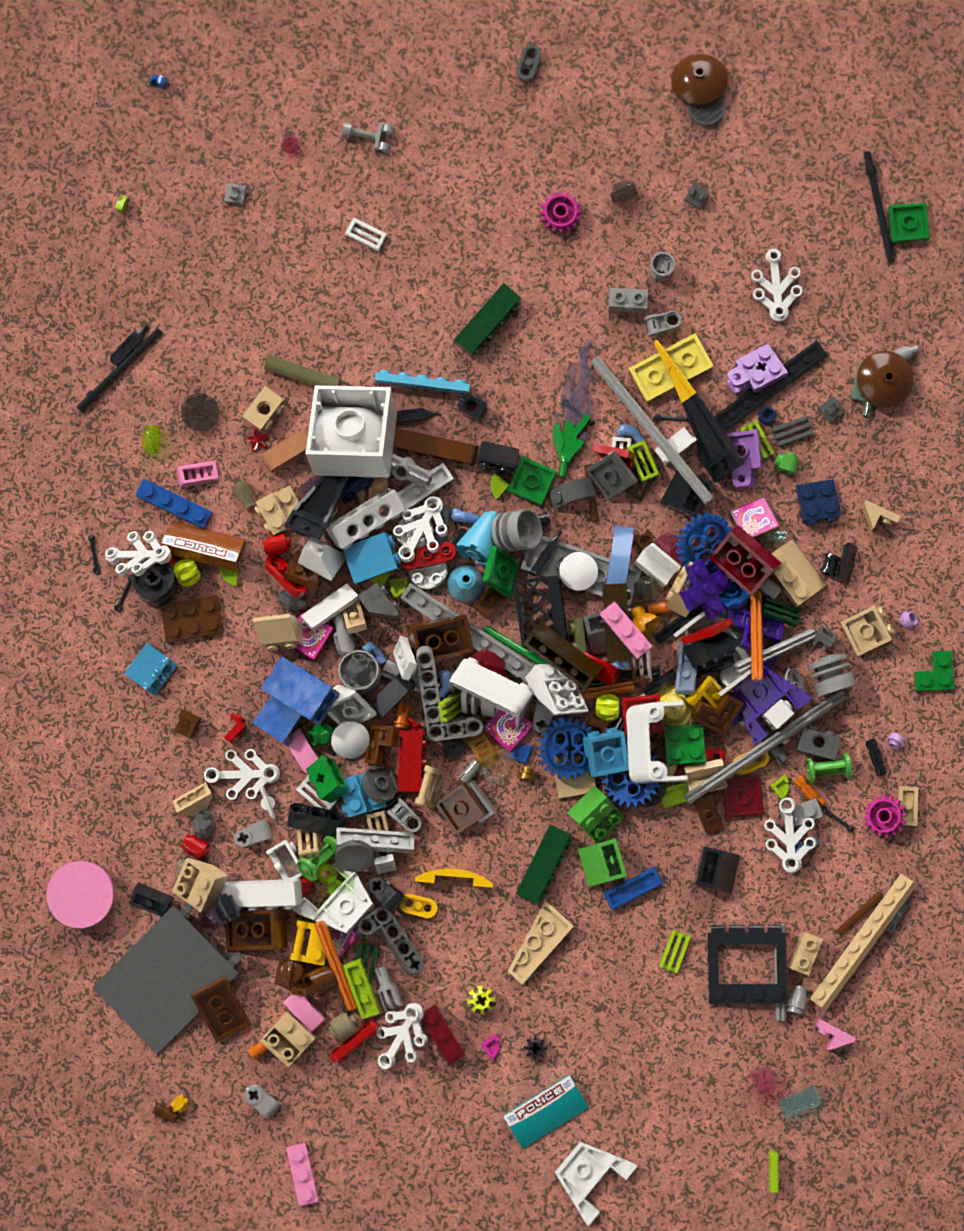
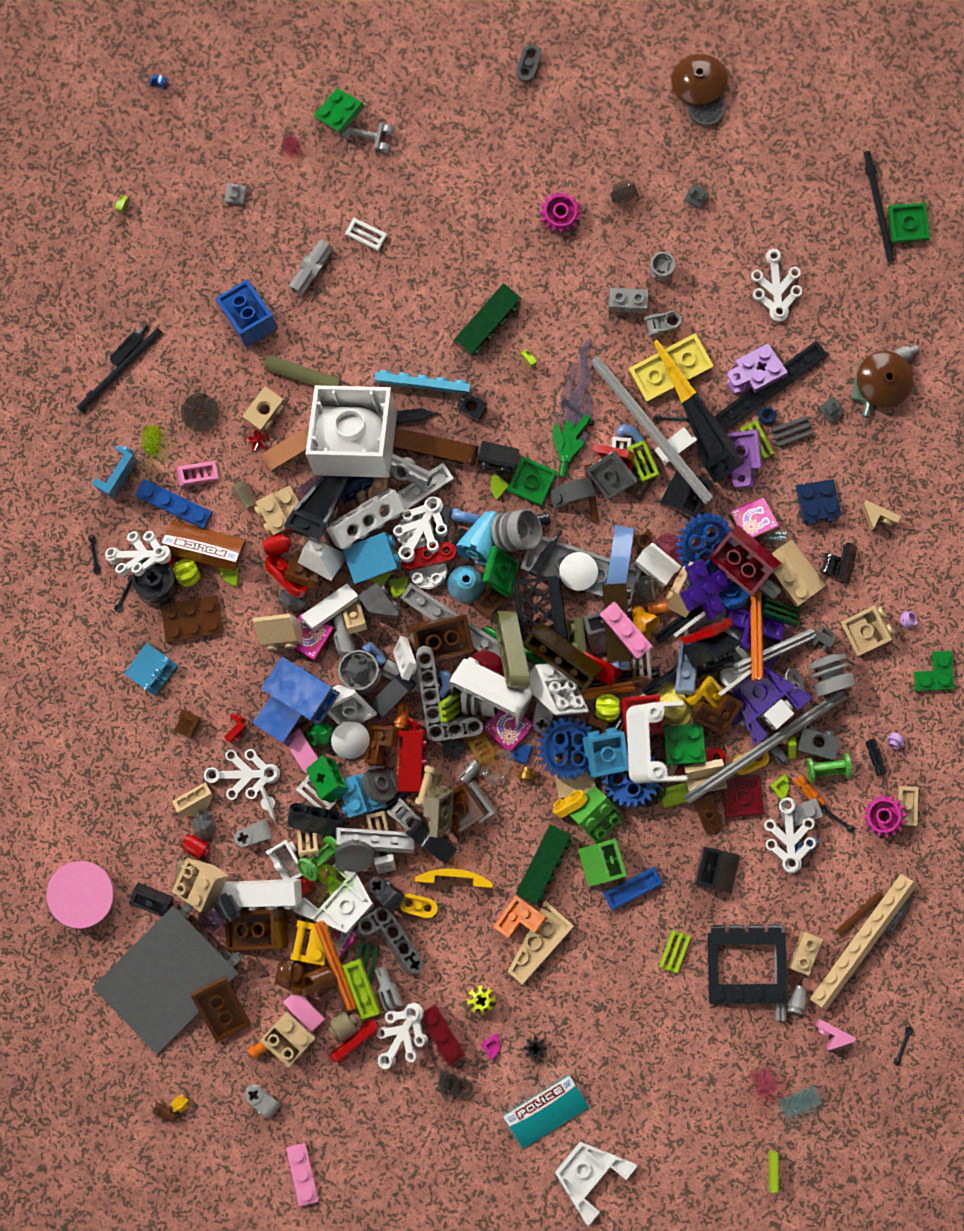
(120, 473): none -> dark azure panel
(246, 313): none -> blue slope
(311, 266): none -> light grey piece
(339, 111): none -> green plate
(435, 845): none -> black piece
(440, 808): none -> dark tan plate
(452, 1084): none -> clear smoke piece
(511, 649): none -> beam
(517, 913): none -> orange plate
(530, 359): none -> lime tile
(569, 804): none -> yellow plate
(787, 463): bright green plate -> none
(791, 746): none -> lime tile
(908, 1030): none -> black hinge

